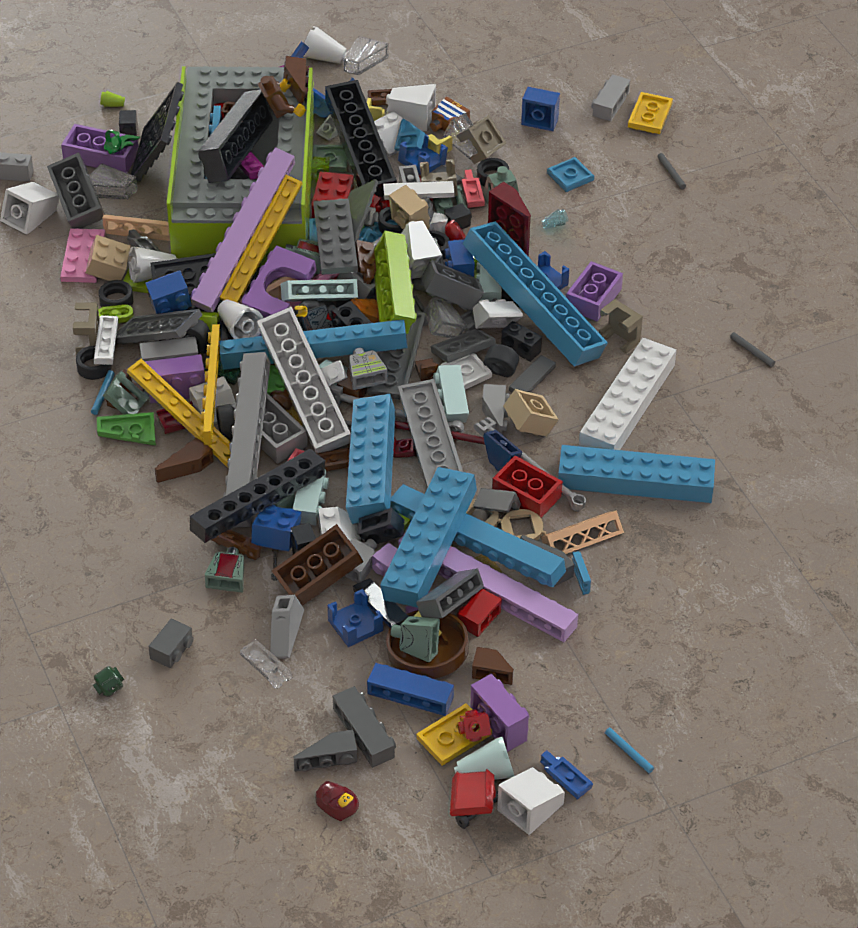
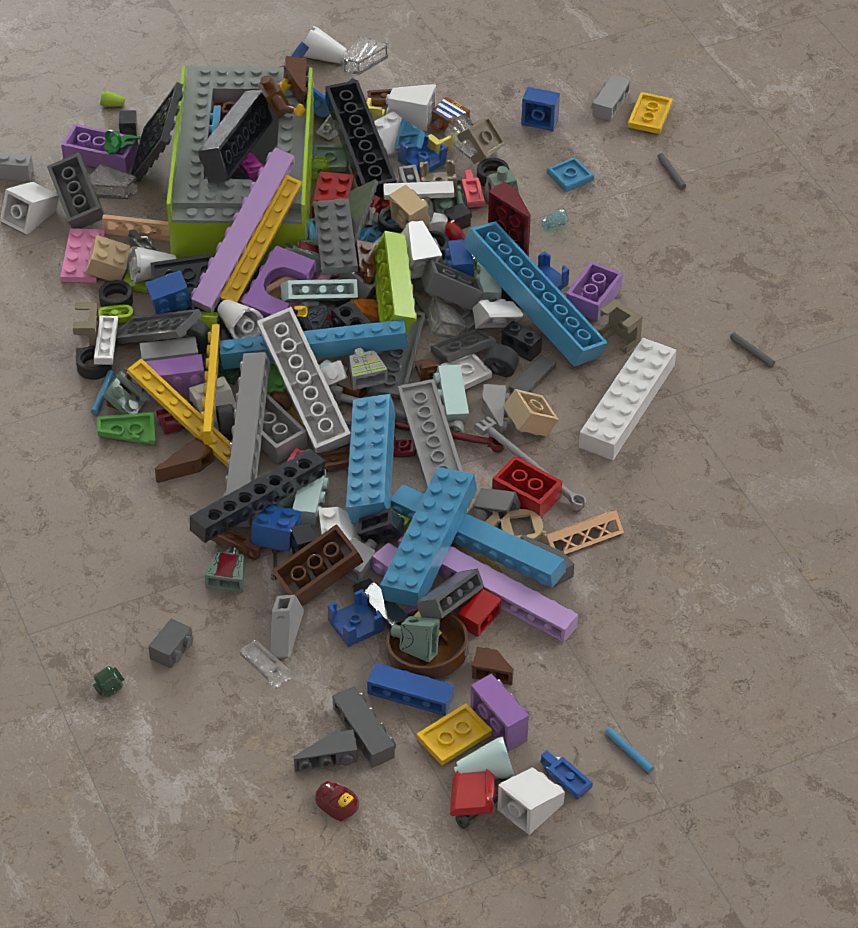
(481, 726): red brick -> none
(499, 449): dark blue slope -> none
(581, 573): dark azure tile -> none
(637, 473): dark azure brick -> none

